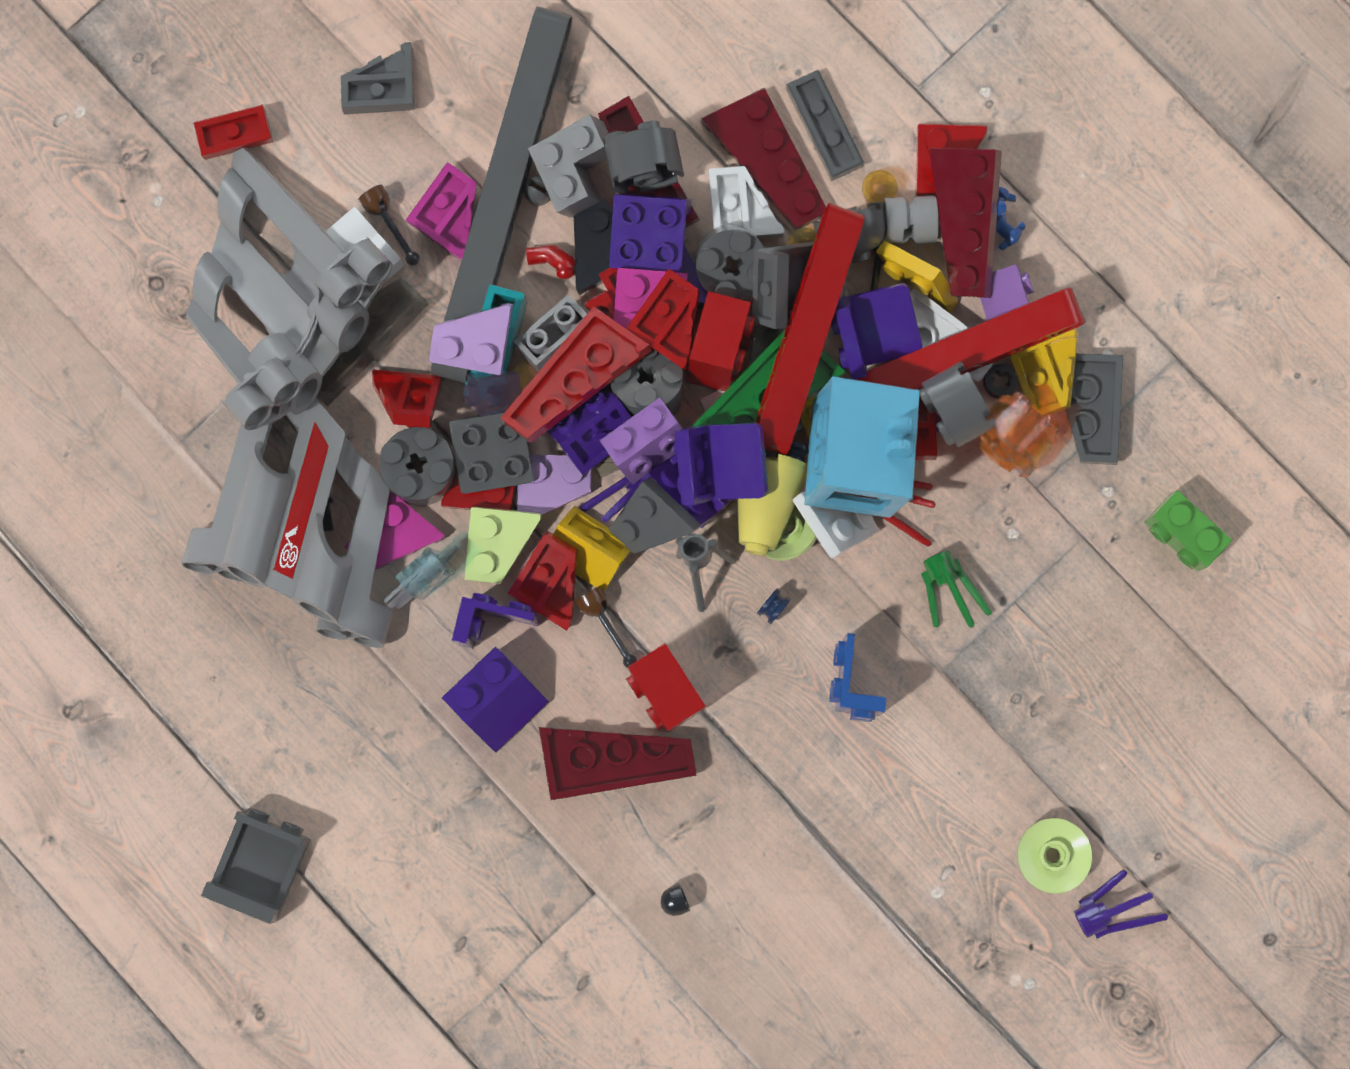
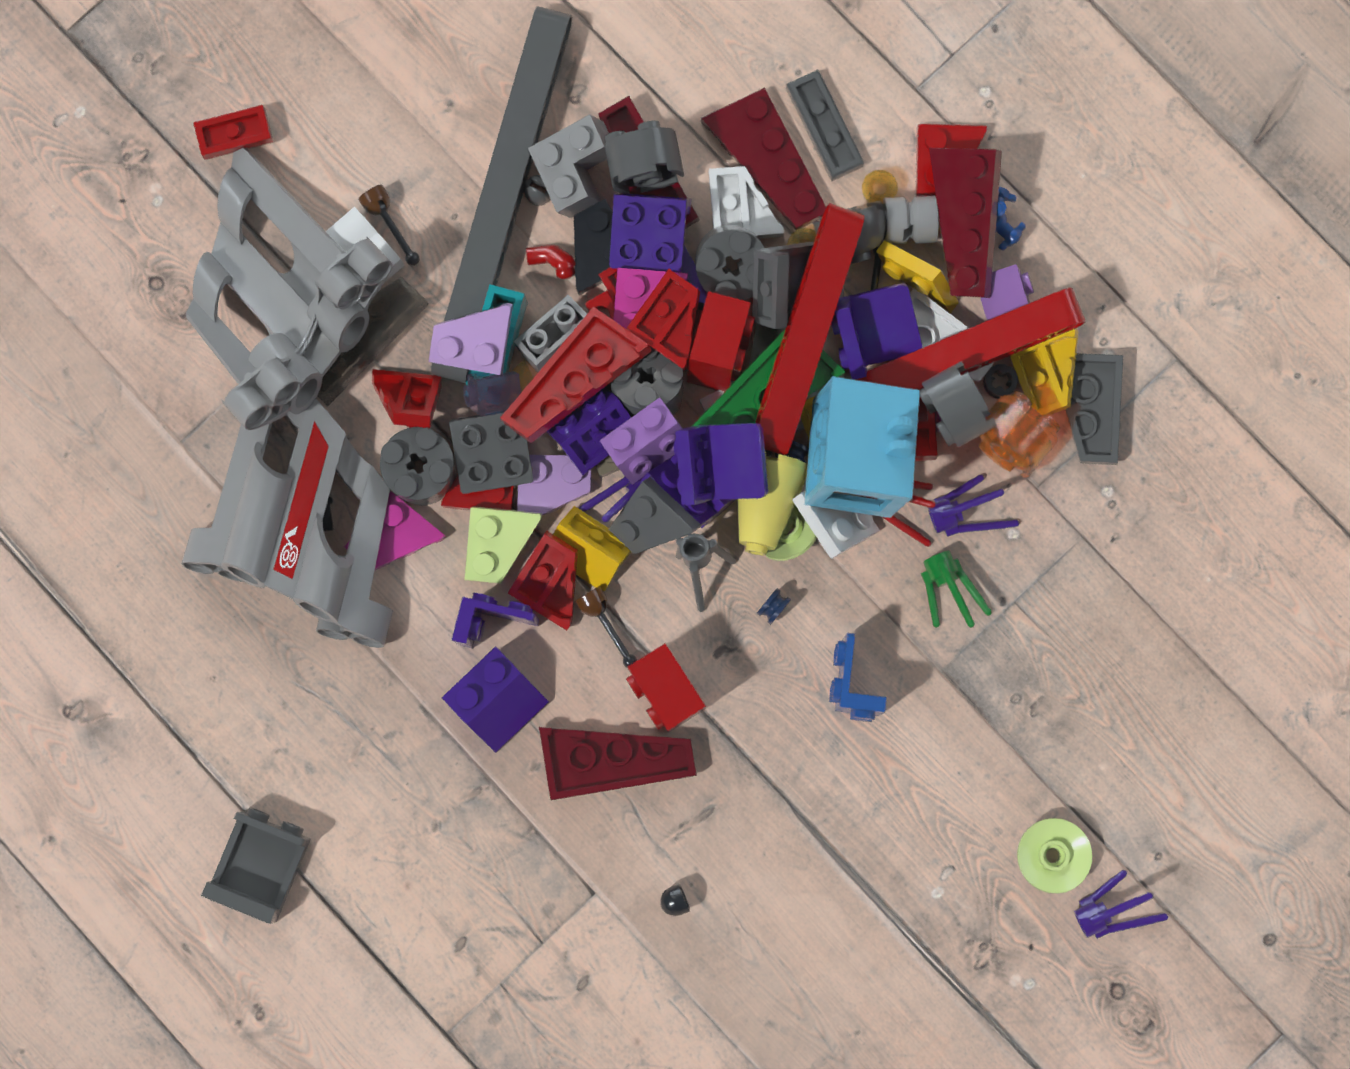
(380, 84): dark grey wing -> none
(422, 576): clear light blue piece -> none
(446, 210): dark pink wing -> none
(948, 514): none -> dark purple plant
(1187, 531): bright green brick -> none

